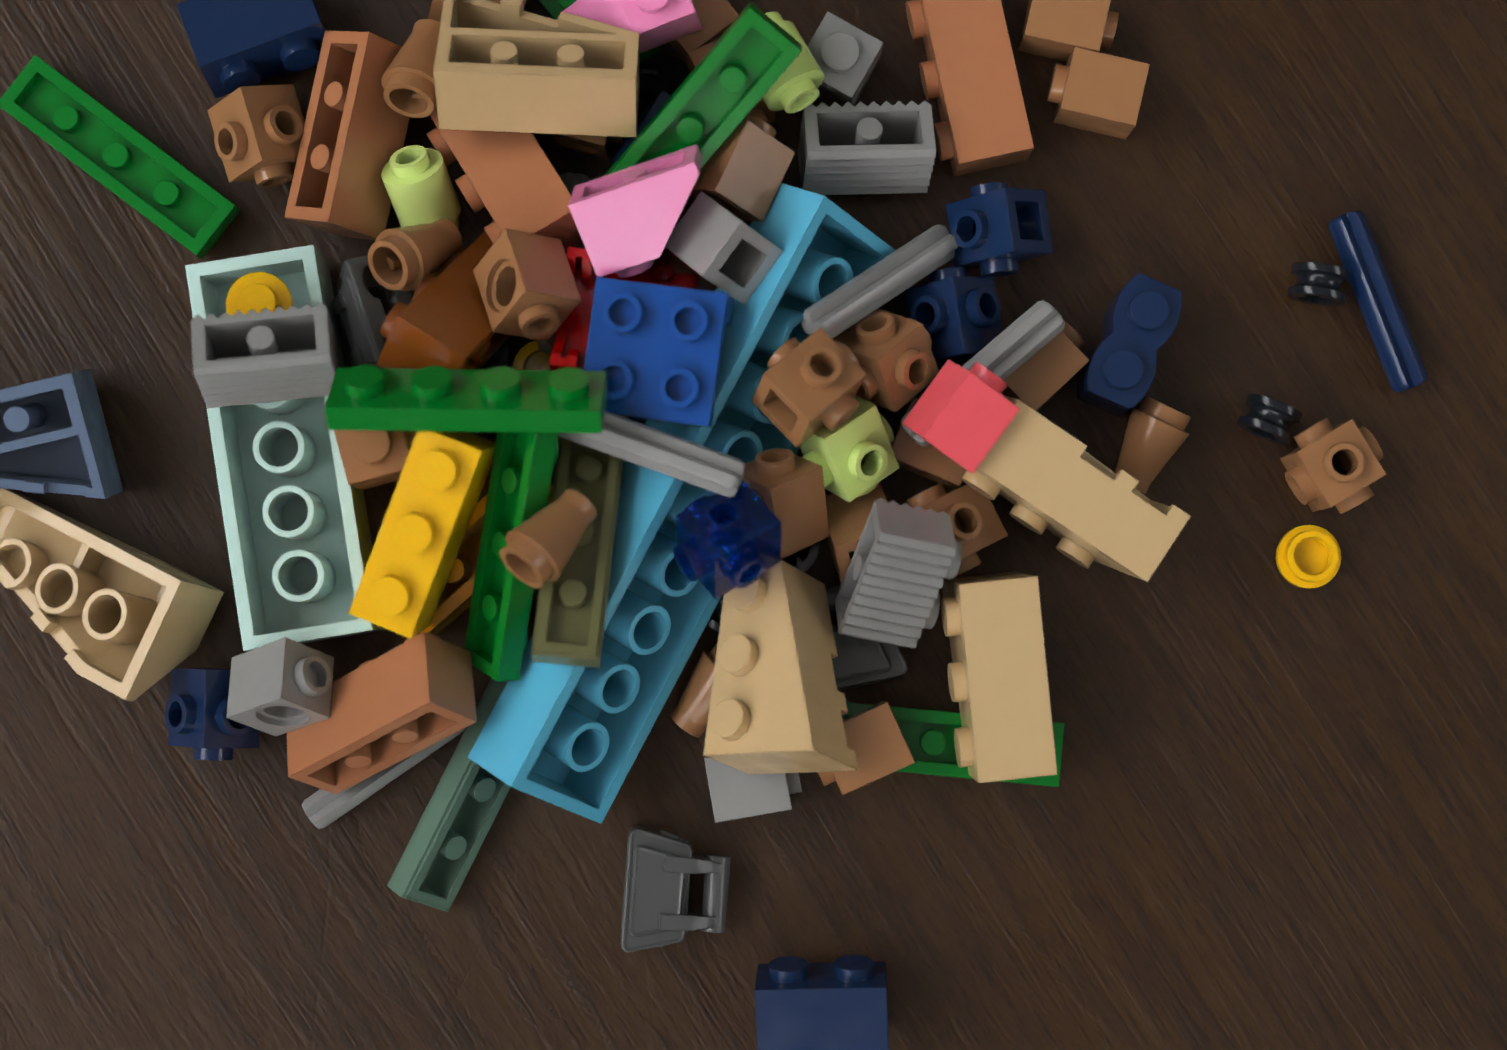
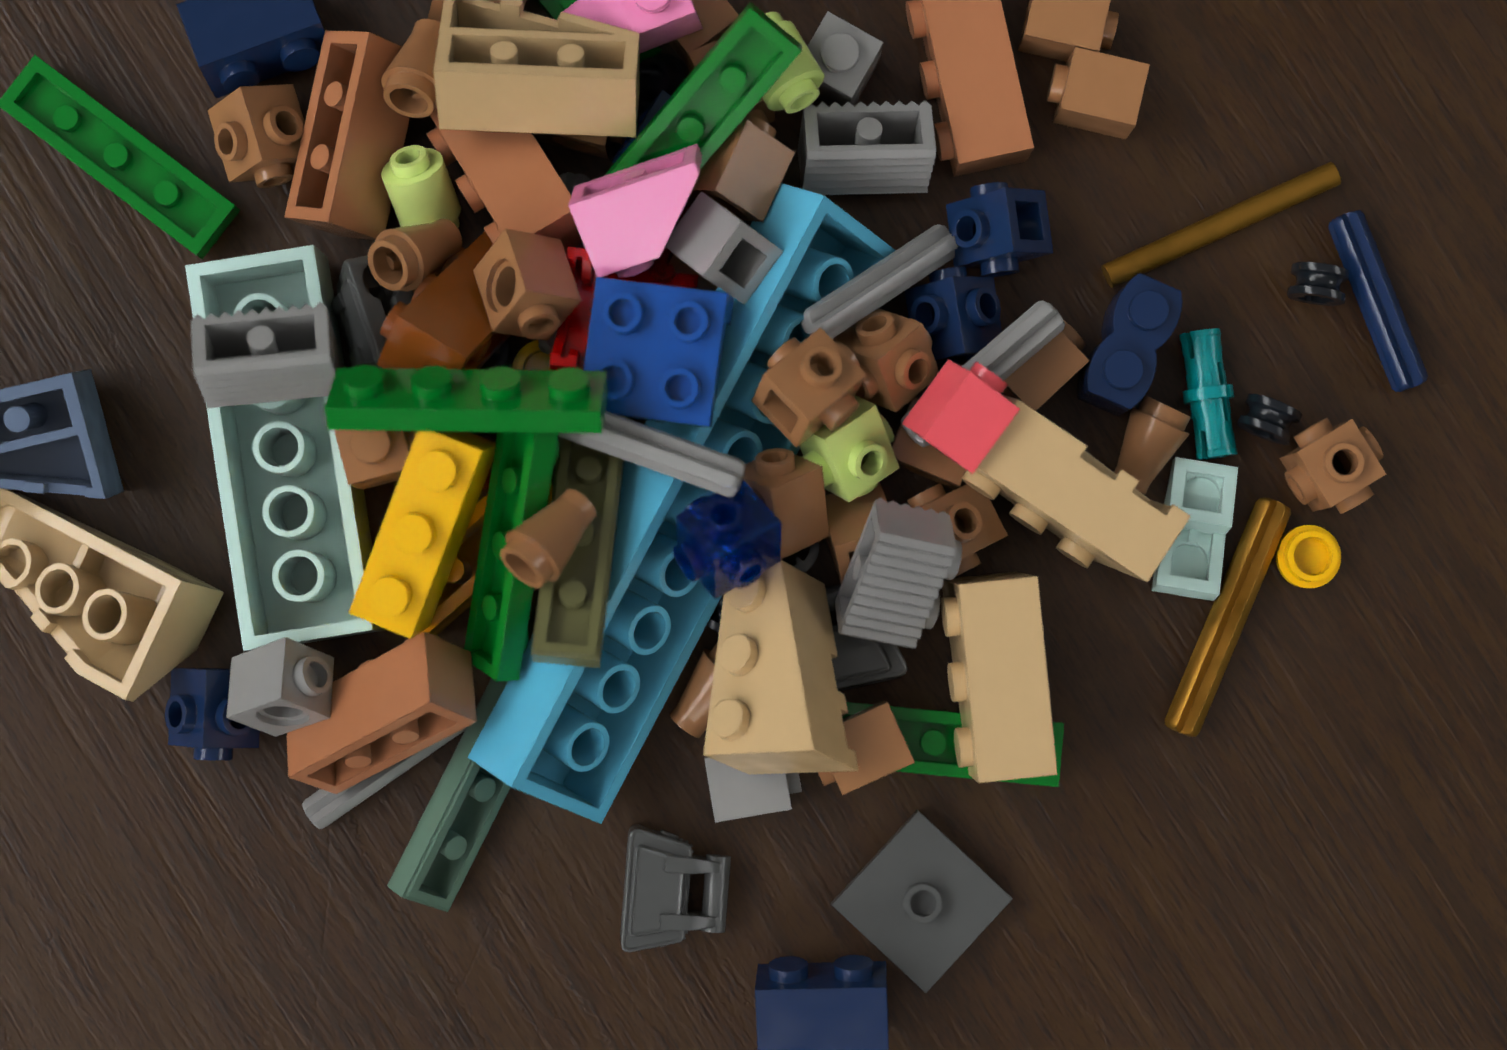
(257, 292): yellow plate -> none
(921, 901): none -> dark grey plate
(1197, 555): none -> light aqua slope
(1208, 394): none -> teal pin
(1221, 224): none -> pearl gold bar
(1227, 617): none -> pearl gold axle

